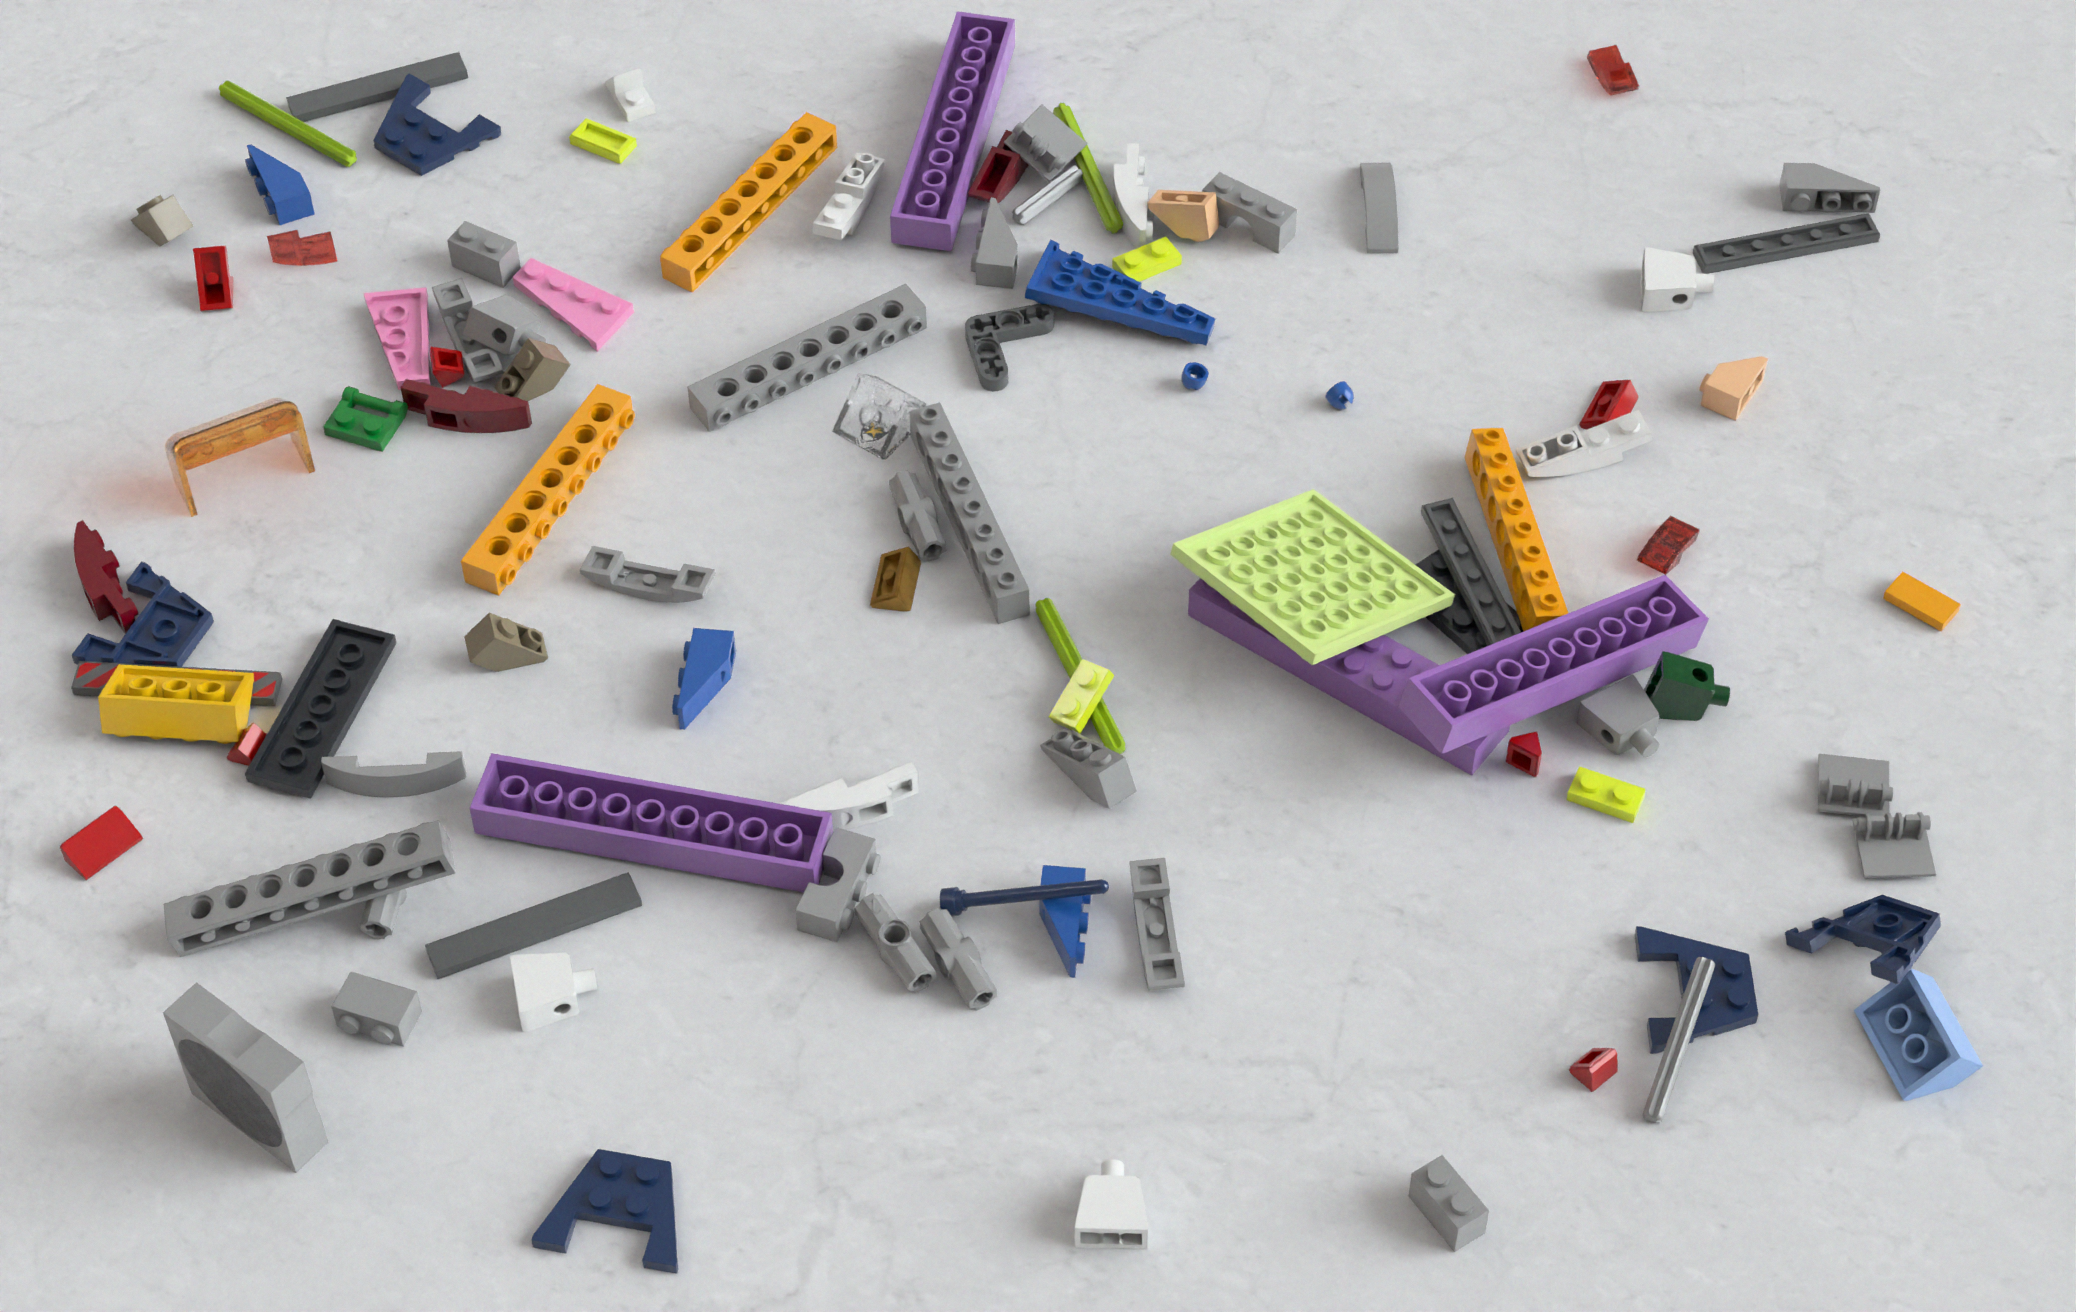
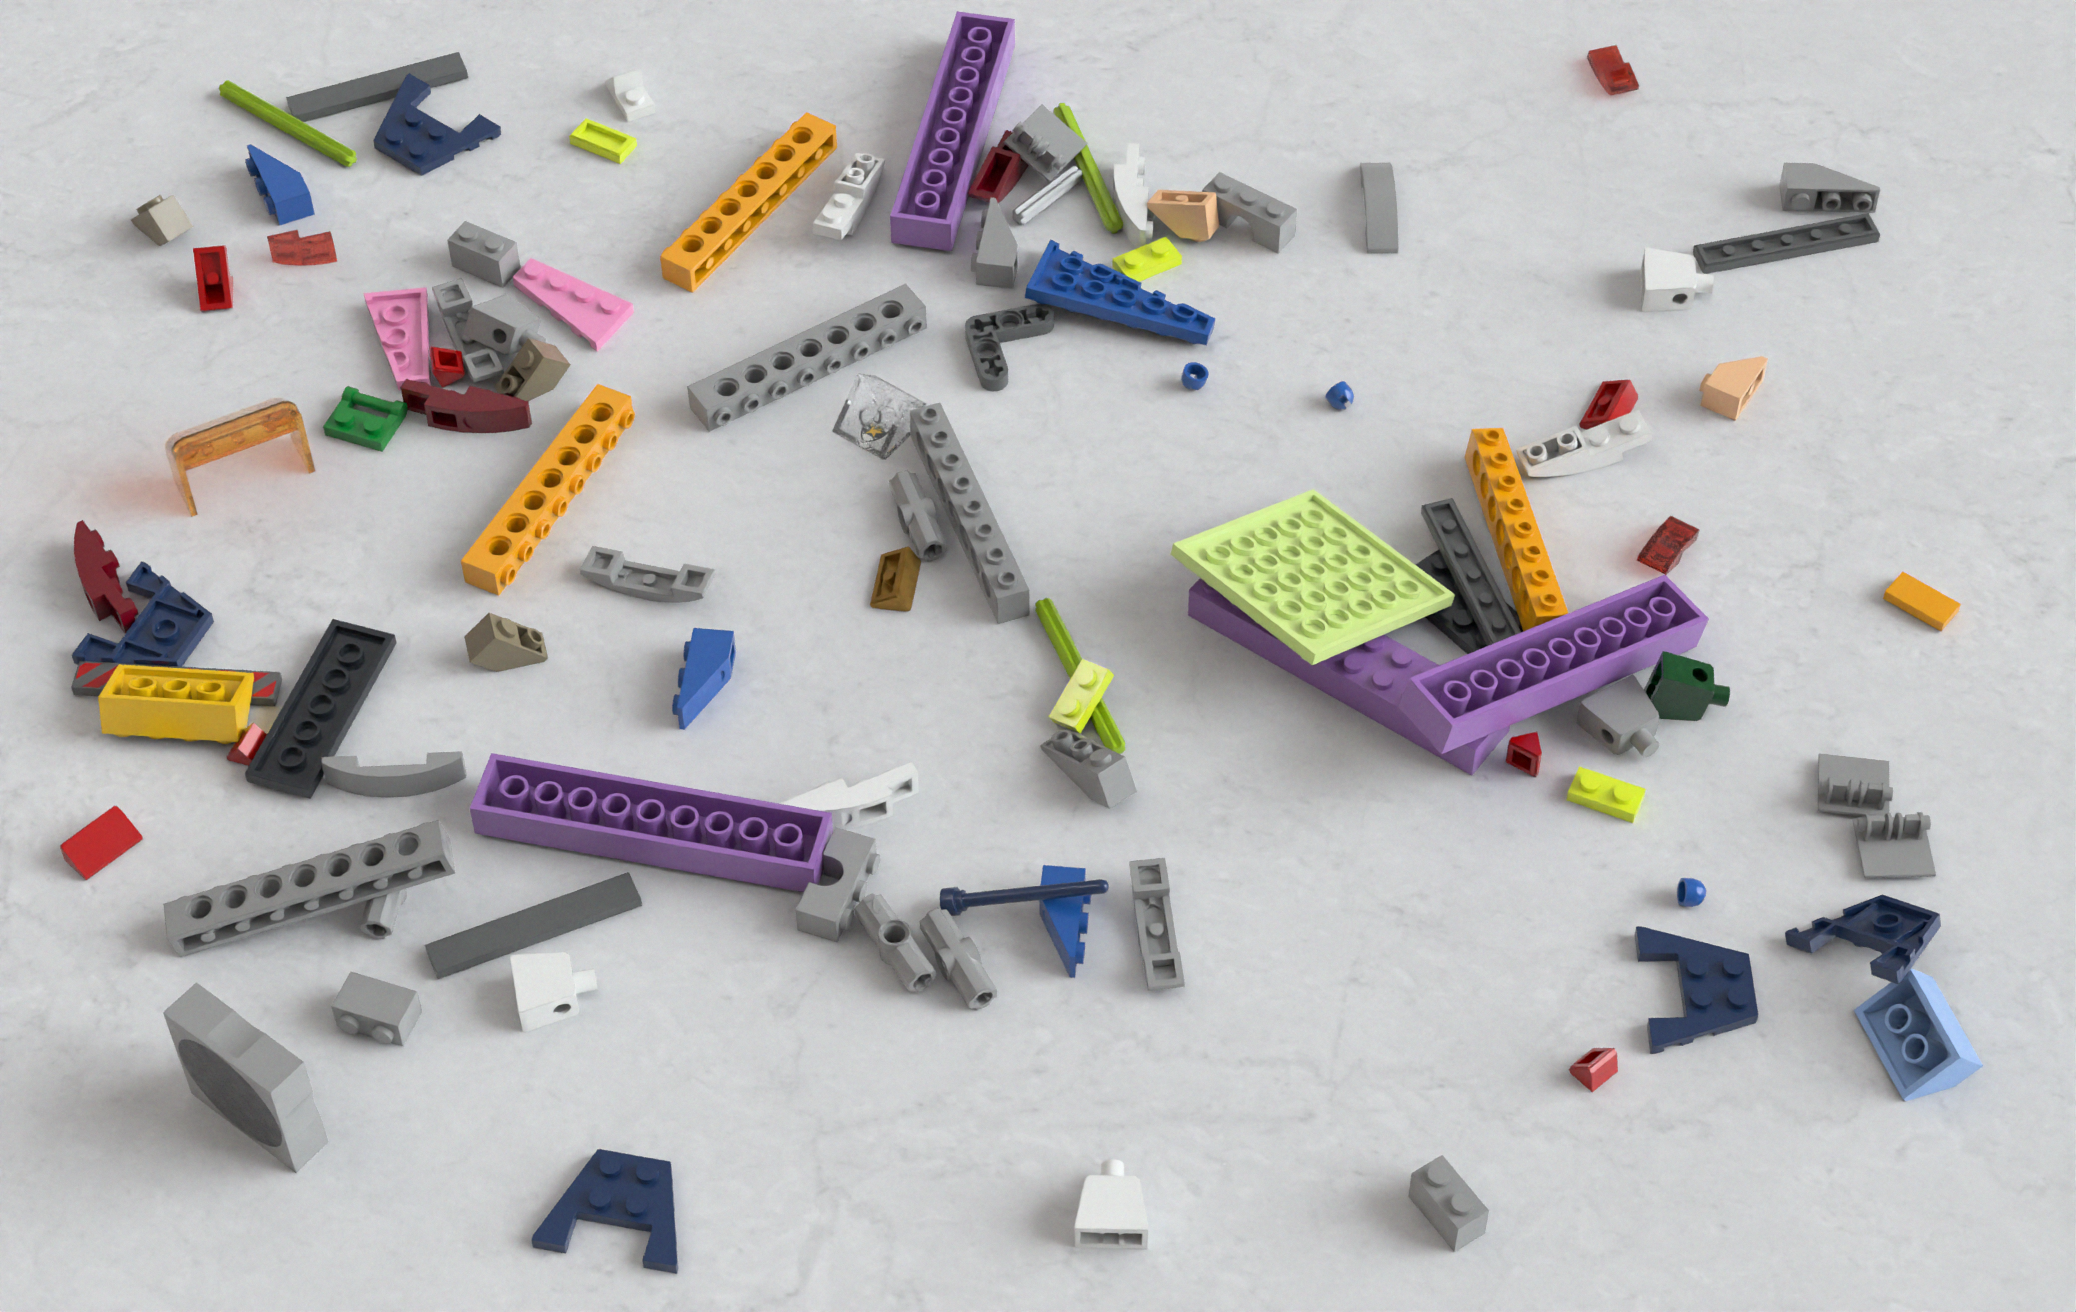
(1678, 1040): light grey axle -> none
(1690, 892): none -> blue hinge

